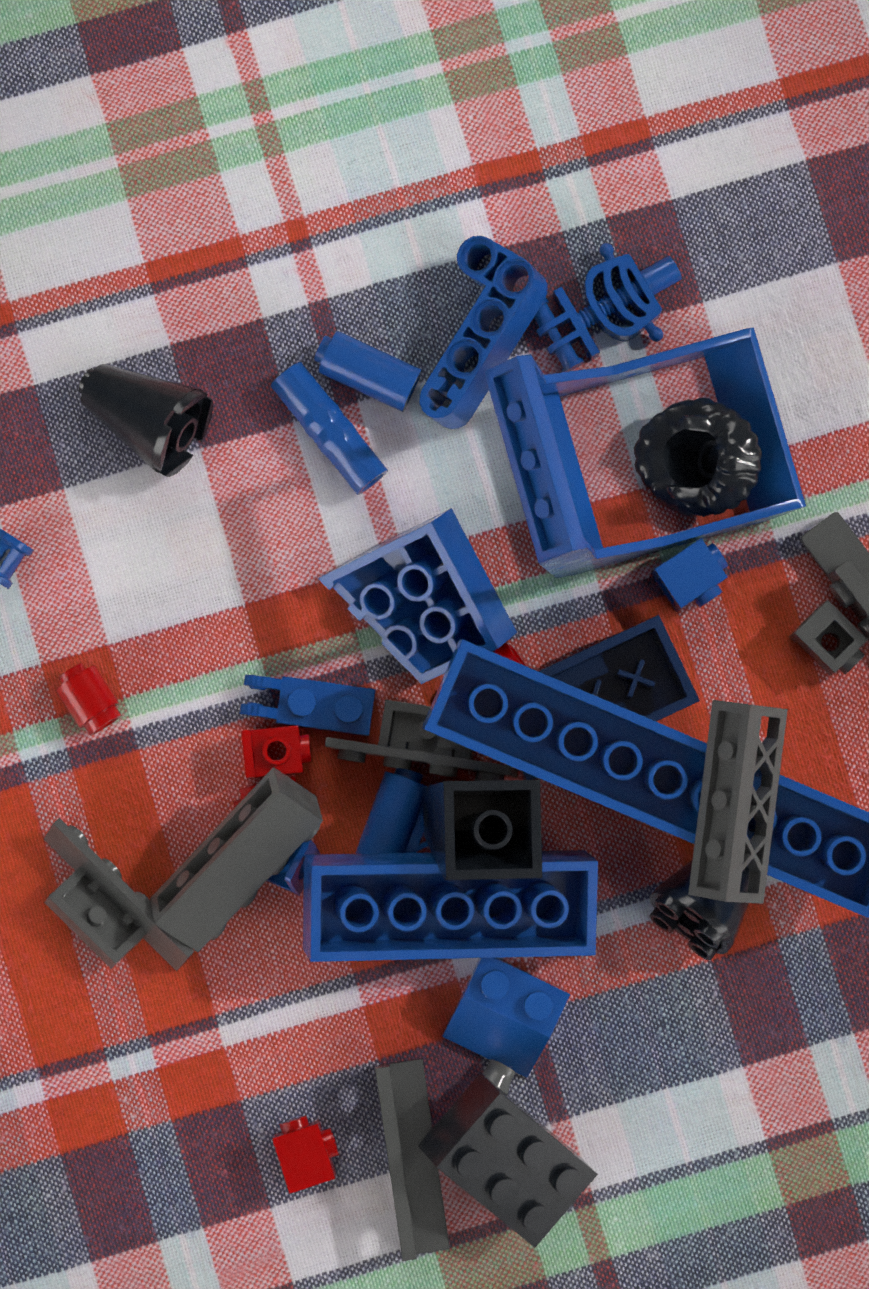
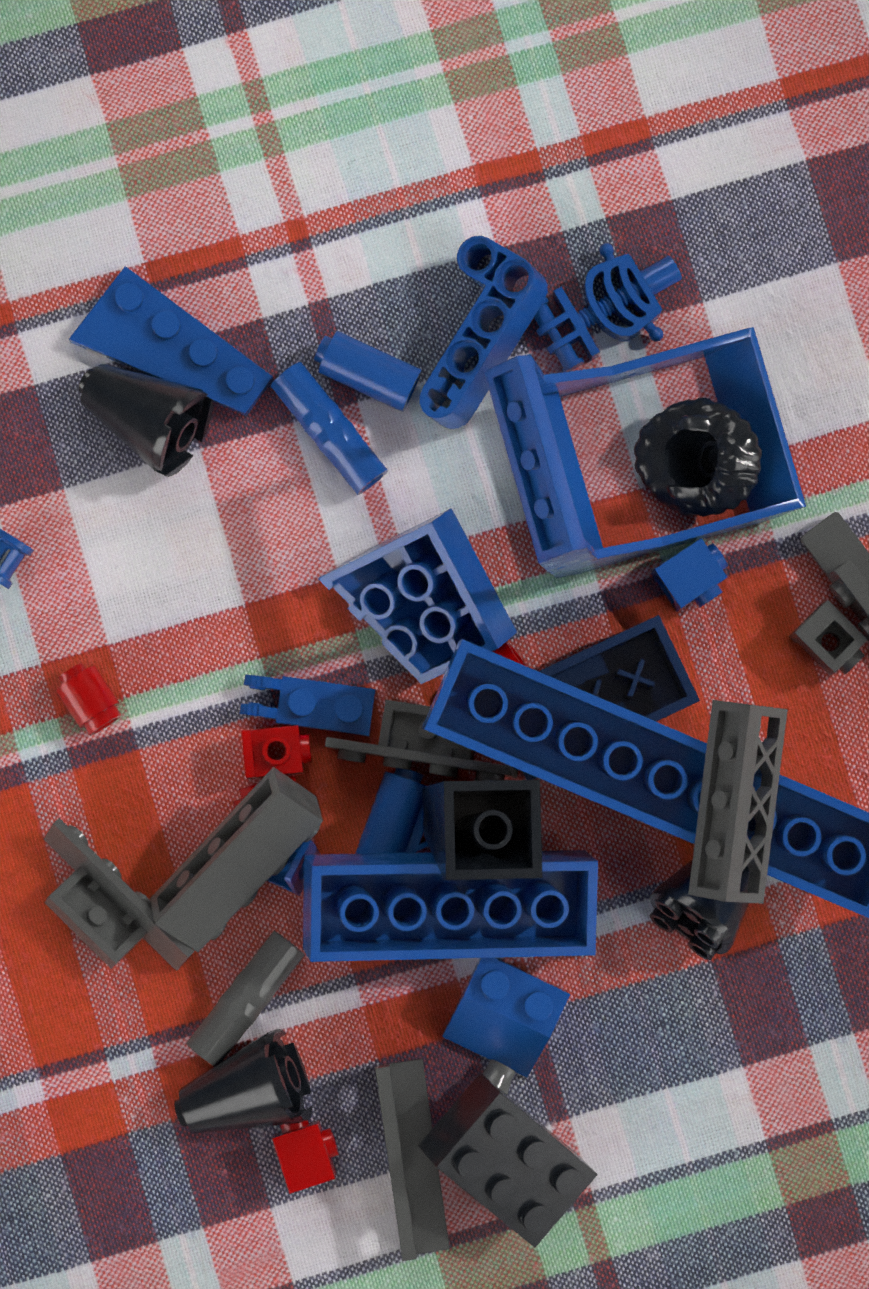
(158, 337): none -> blue wing
(245, 999): none -> dark grey axle
(248, 1090): none -> black cone

